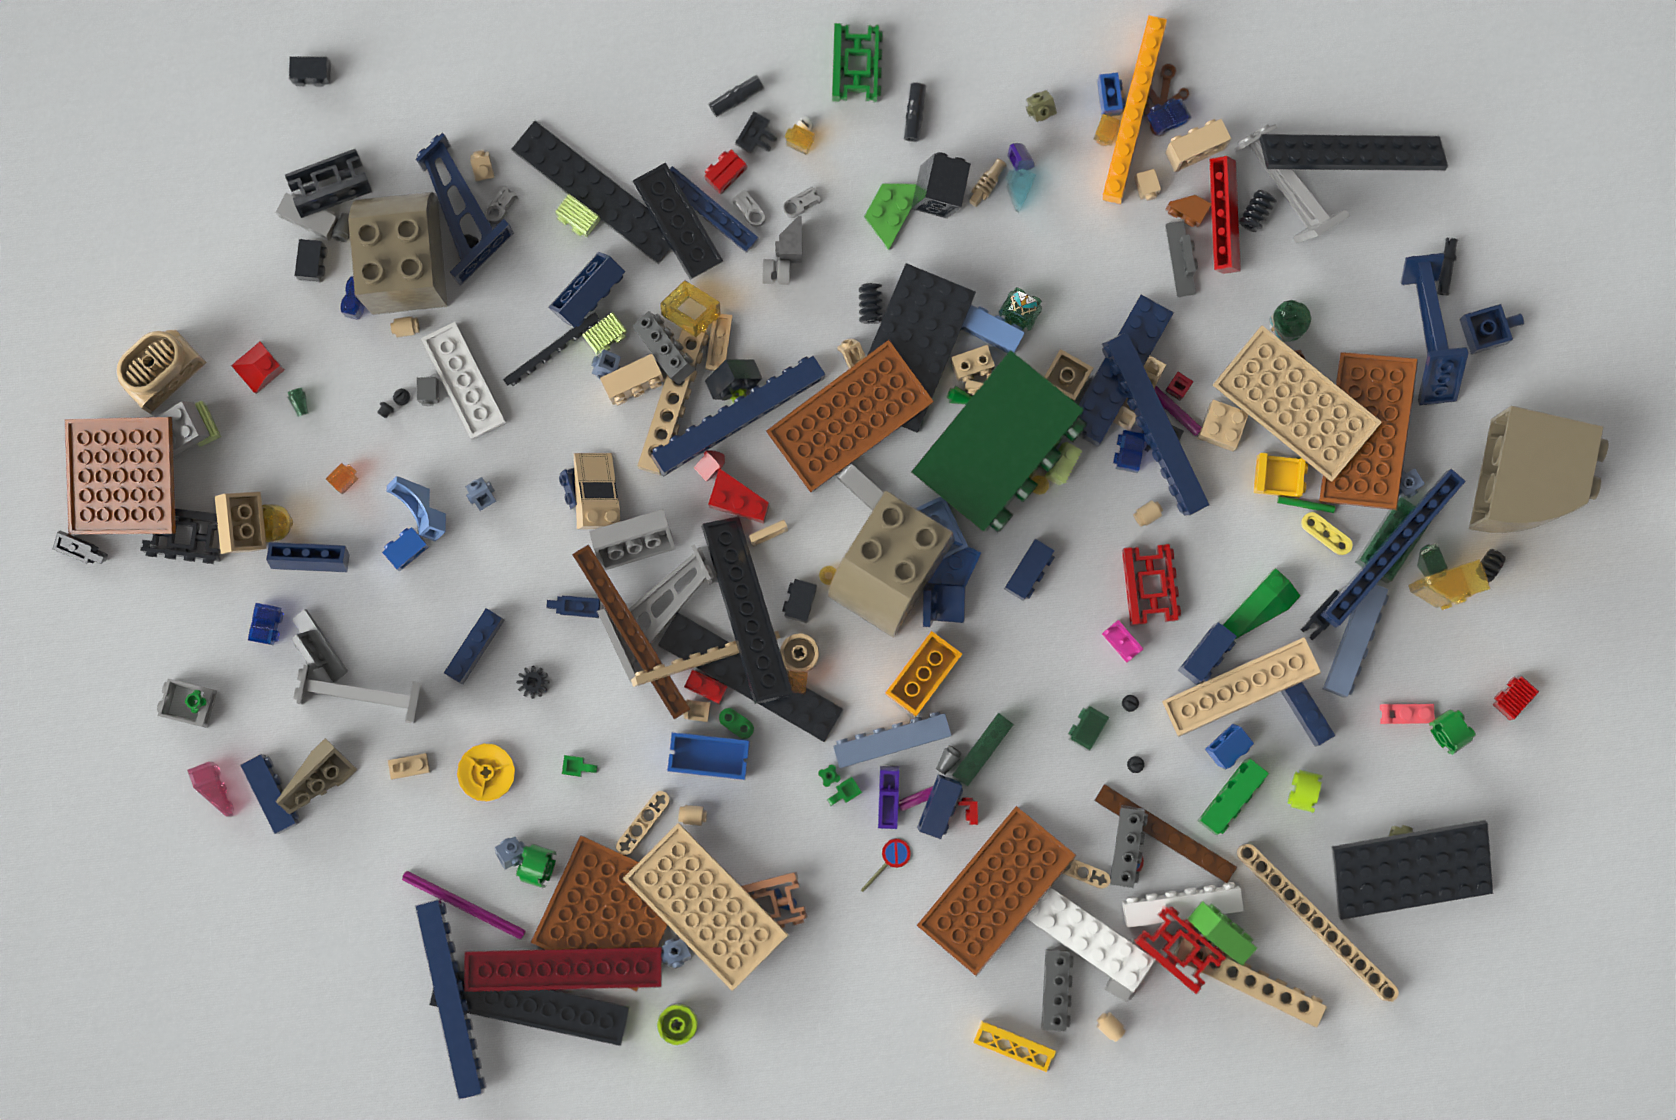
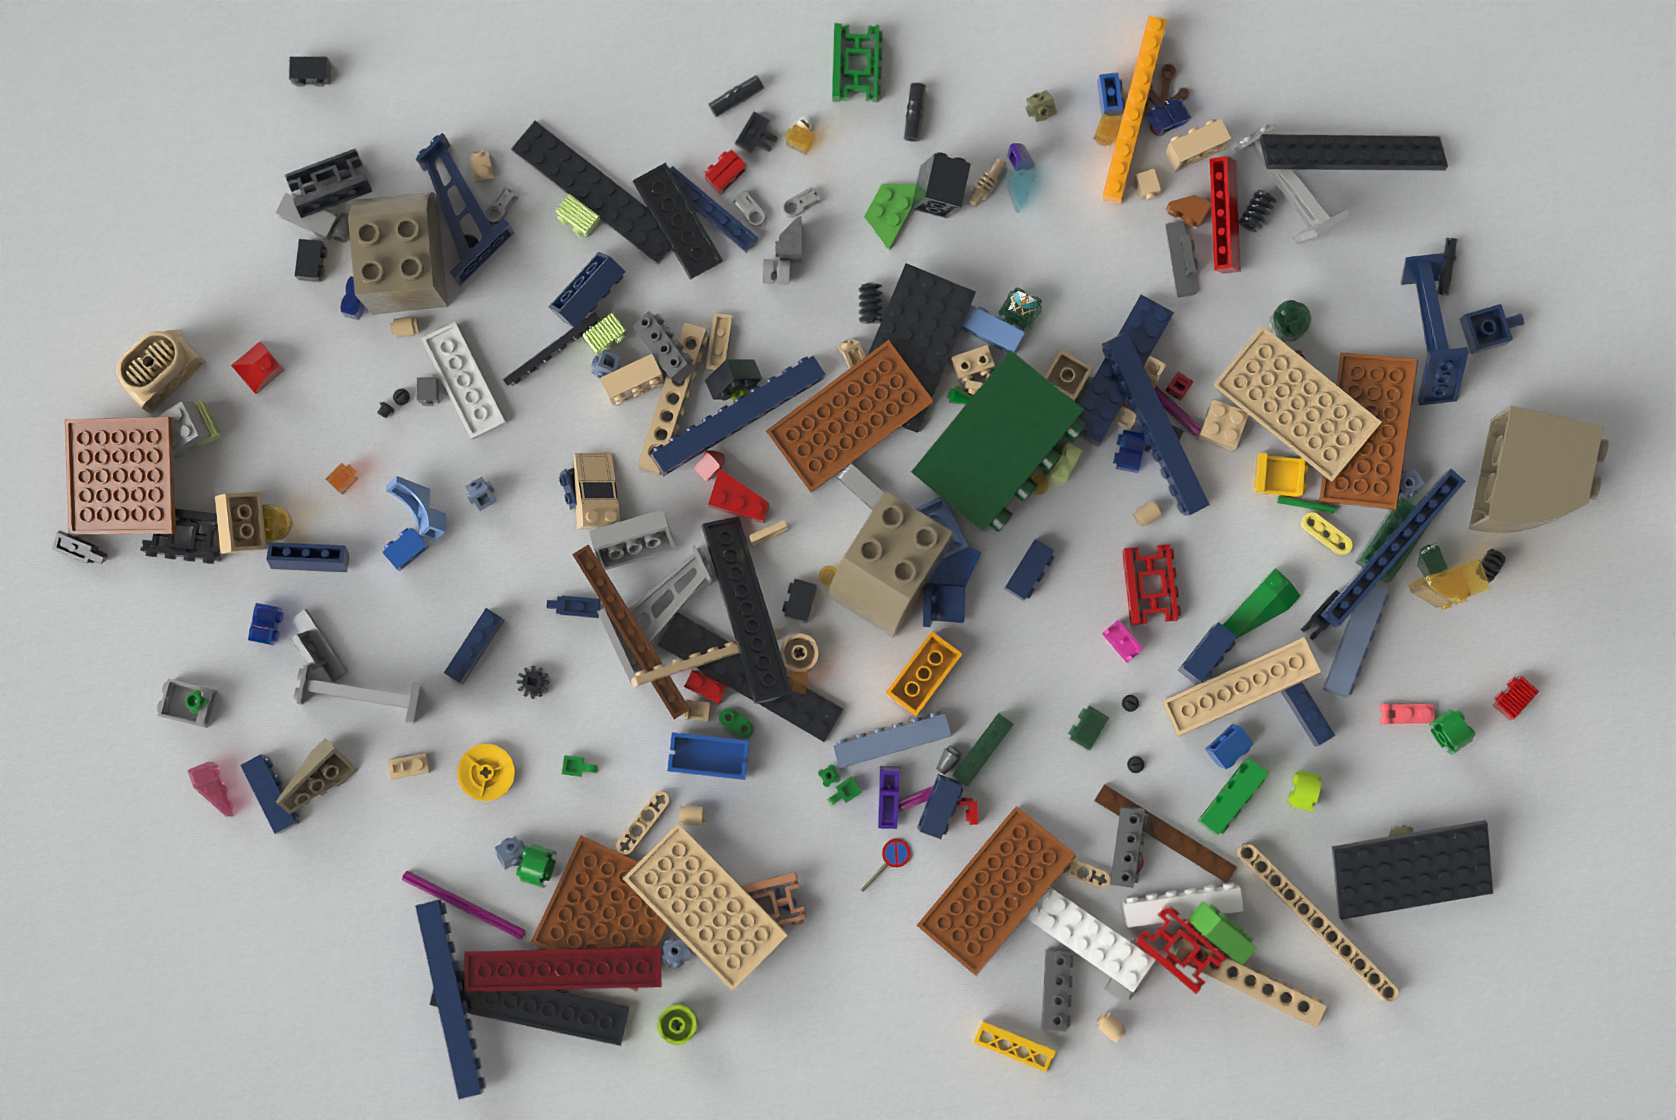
(298, 401): clear green cone -> none
(675, 299): clear yellow window -> none

